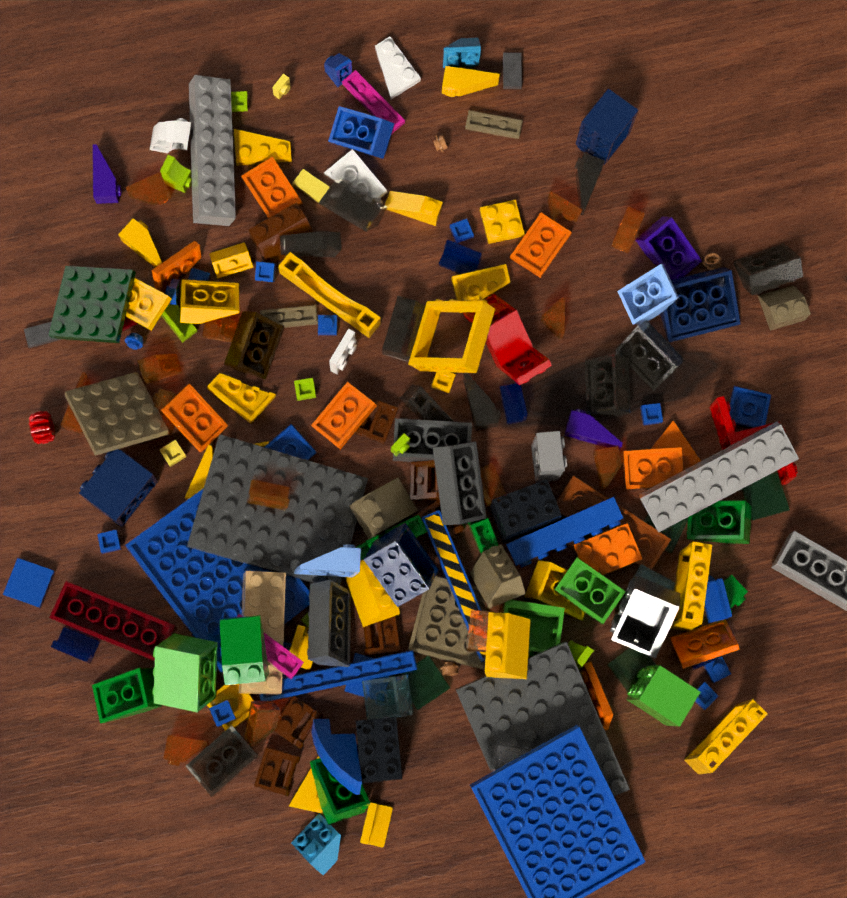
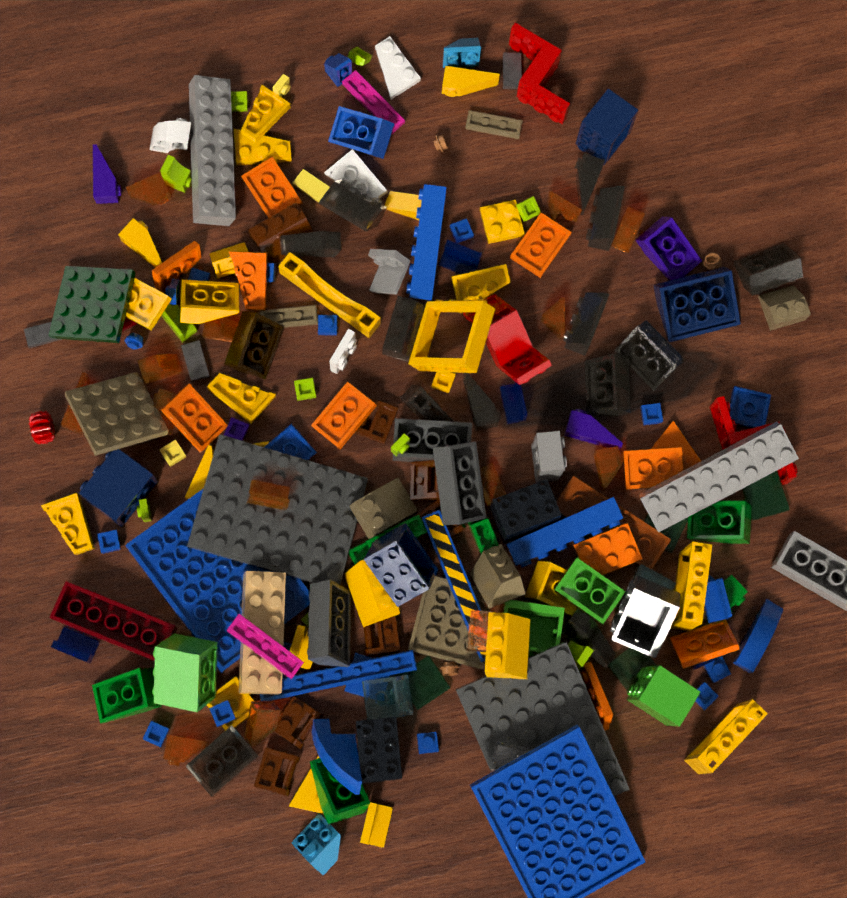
(29, 582): blue tile -> none
(71, 521): none -> yellow wing
(144, 510): none -> lime plate
(156, 734): none -> blue plate
(195, 361): none -> flat silver tile
(236, 429): none -> dark purple plate
(243, 650): green slope -> none
(252, 277): none -> orange wing
(265, 112): none -> yellow wing
(337, 563): light blue slope -> none
(359, 56): none -> lime plate
(390, 270): none -> light grey bracket
(427, 742): none -> blue plate
(428, 240): none -> blue brick
(528, 208): none -> lime plate
(544, 63): none -> red bracket
(585, 322): none -> clear smoke slope
(585, 632): none -> clear smoke slope
(605, 217): none -> clear smoke slope
(648, 295): light blue slope -> none
(758, 636): none -> blue slope

